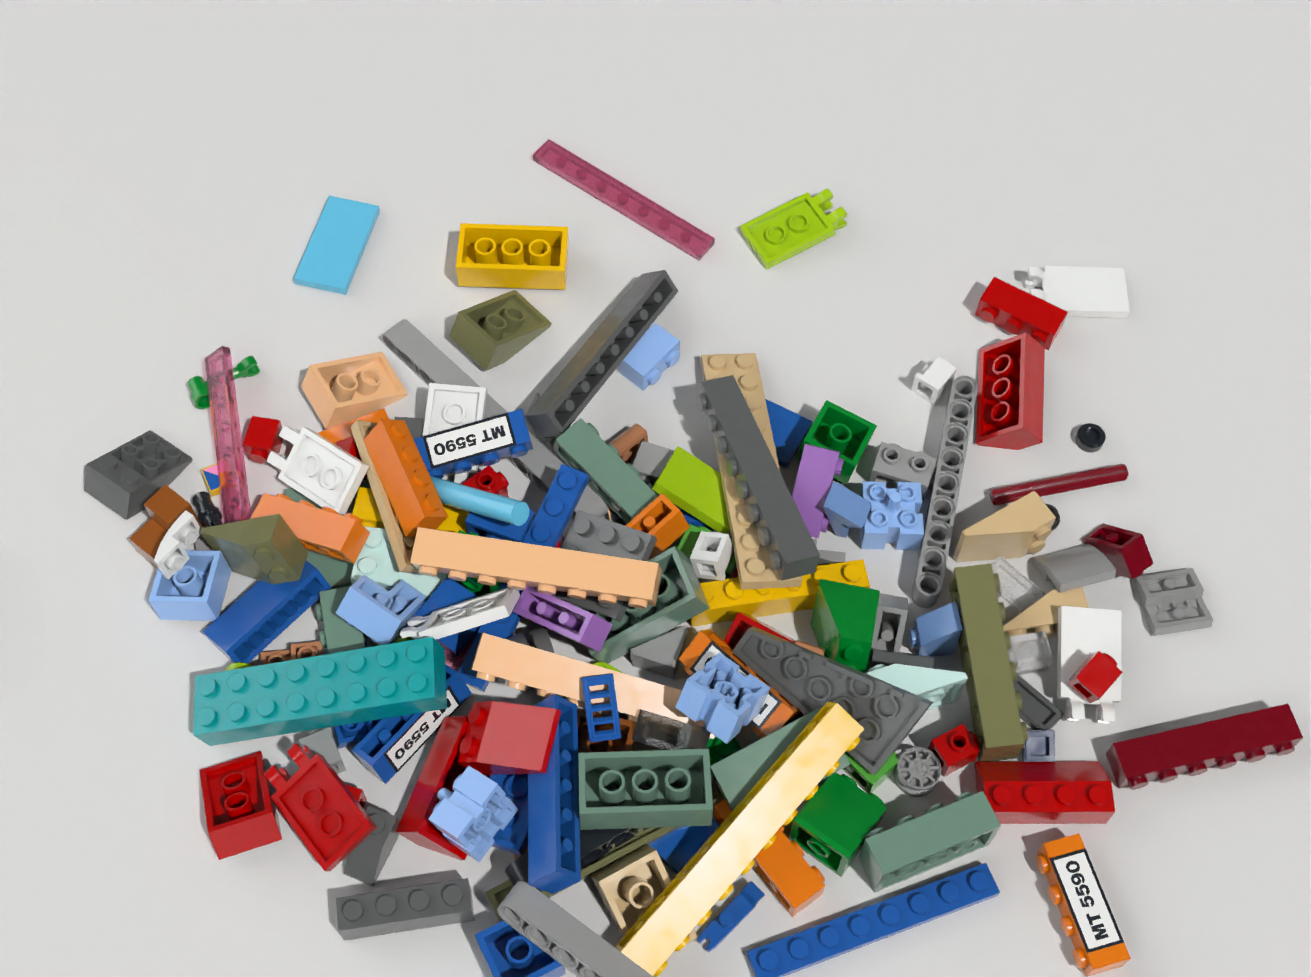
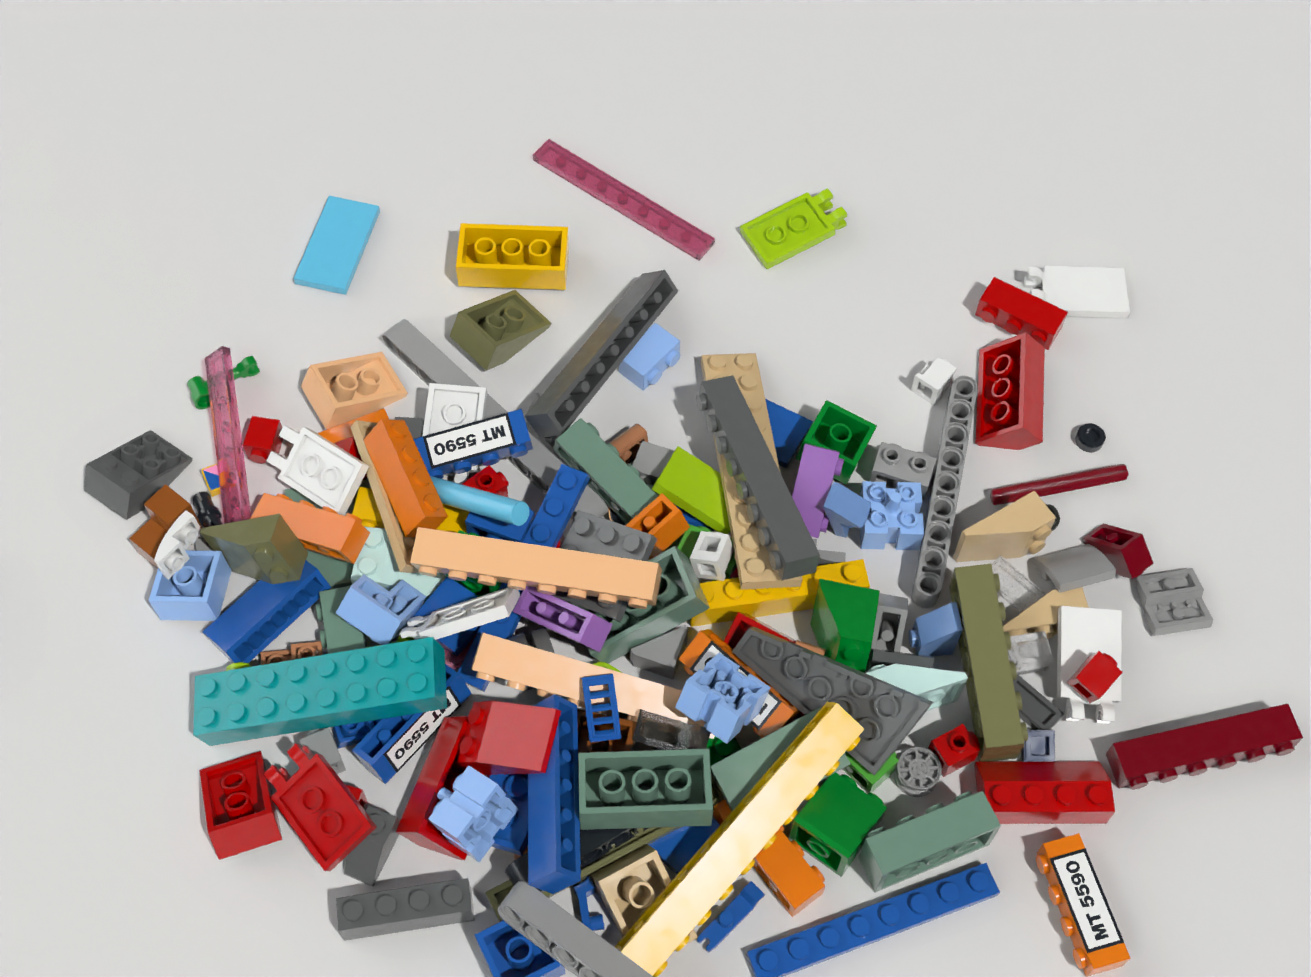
(583, 891): none -> blue piece

